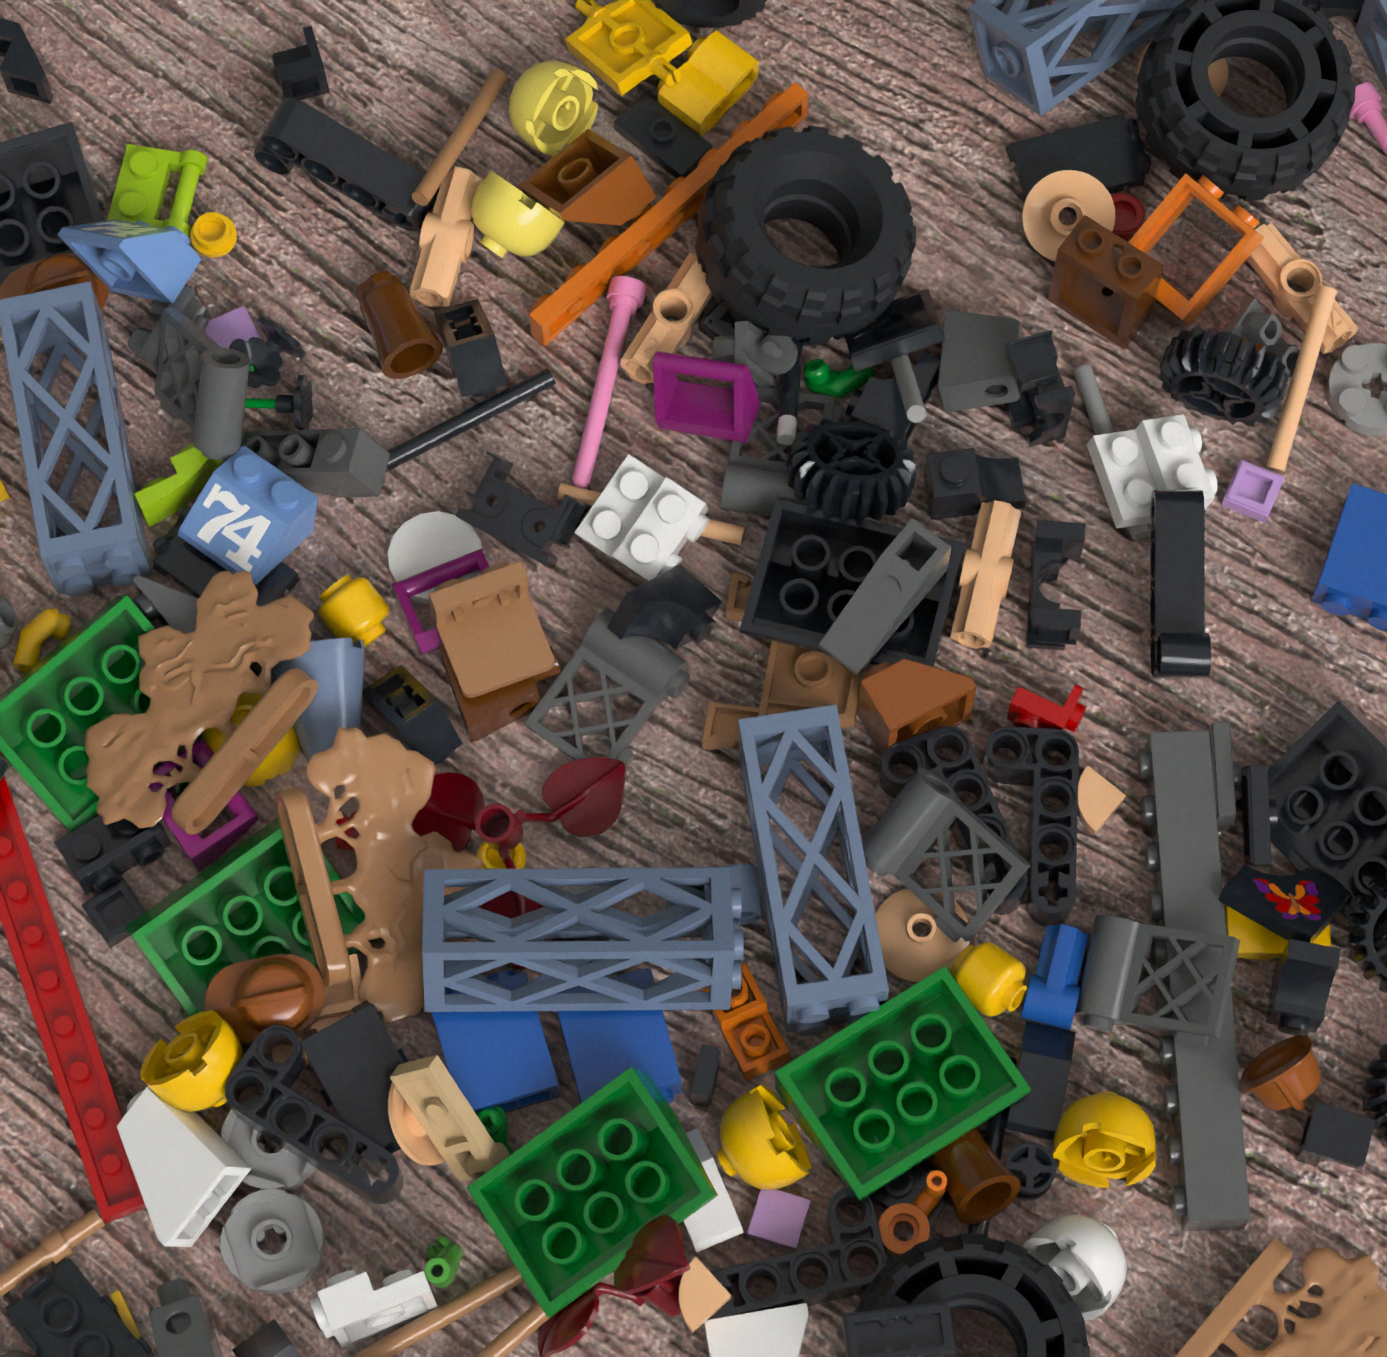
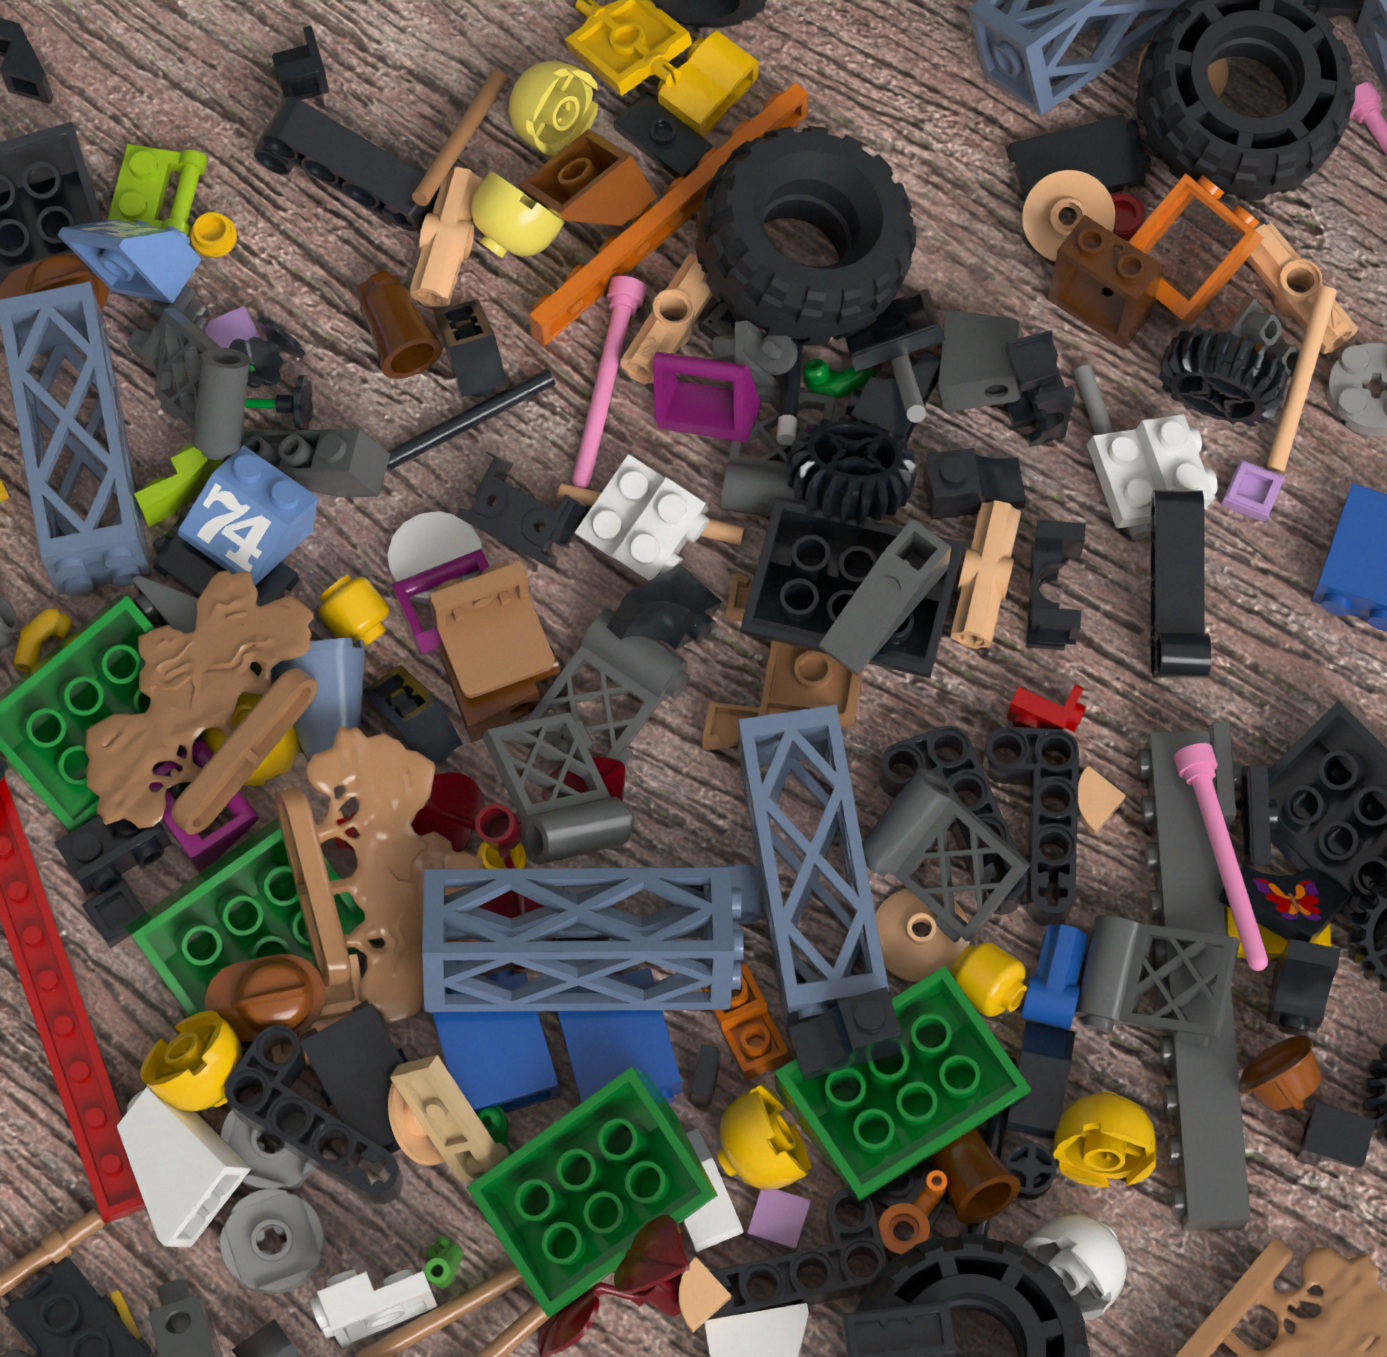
(576, 820): none -> dark grey piece
(847, 1035): none -> black arch
(912, 700): dark orange slope -> none
(1197, 766): none -> bright pink piece

